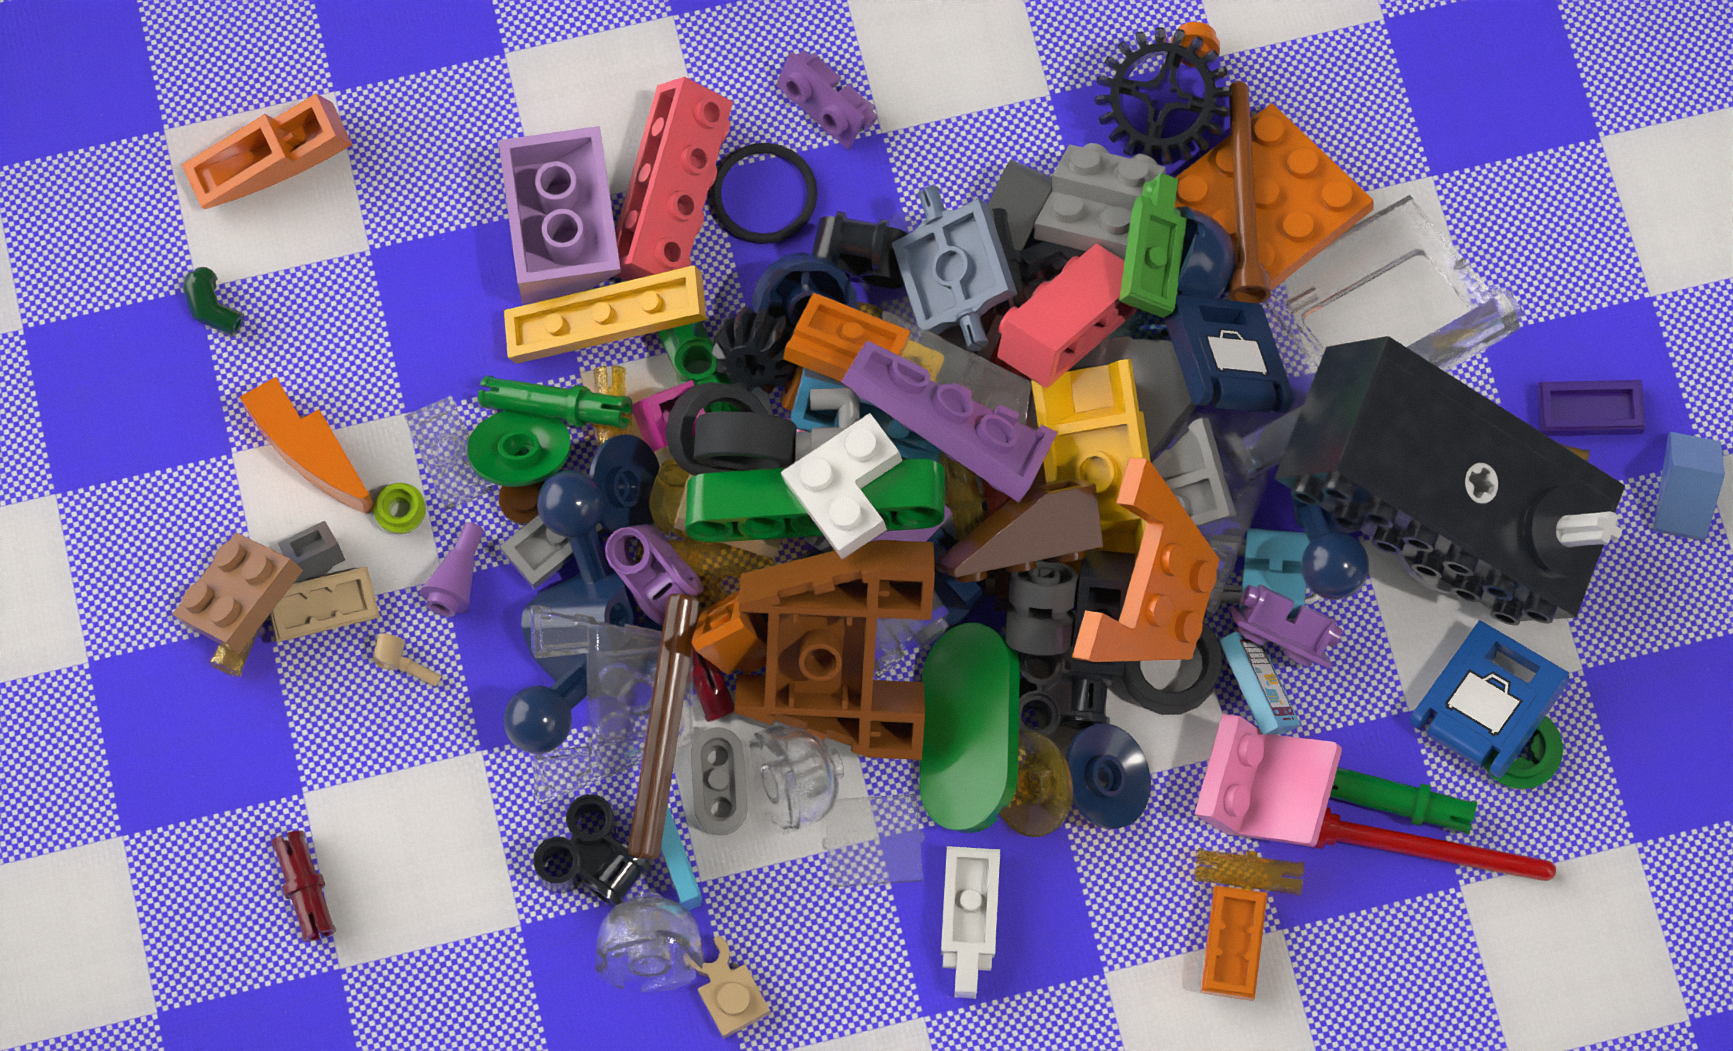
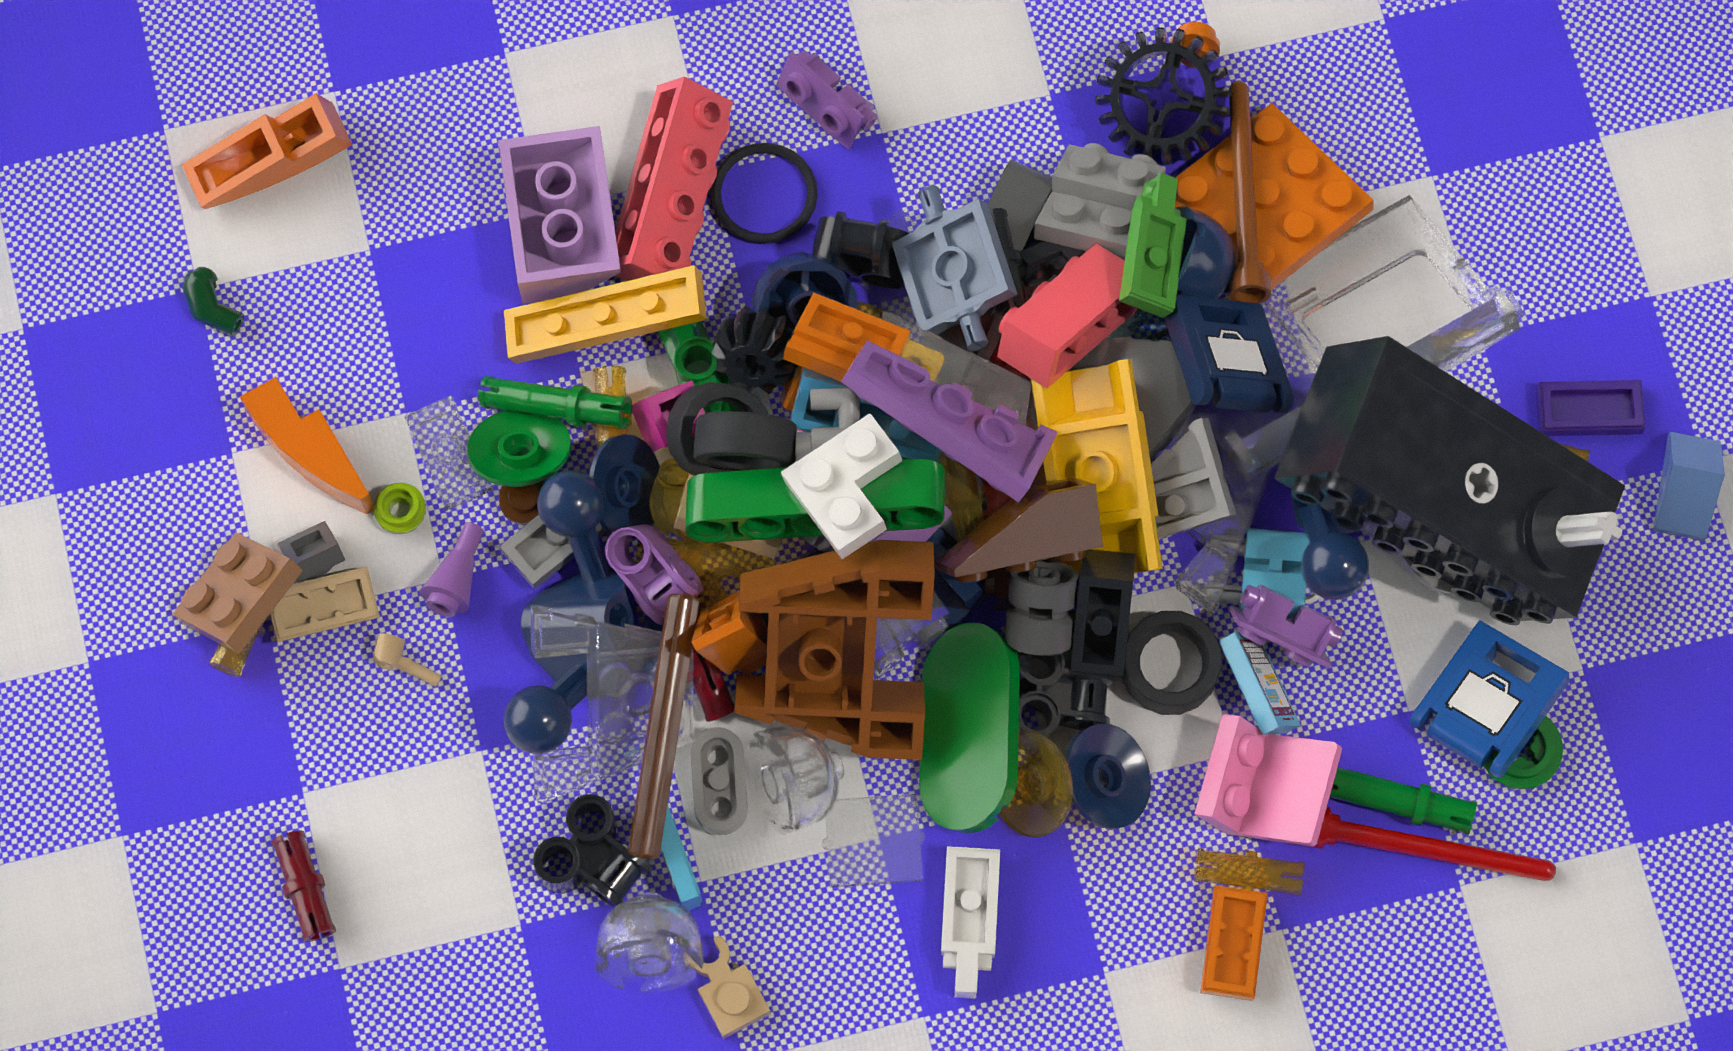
(1167, 584): orange wing -> none

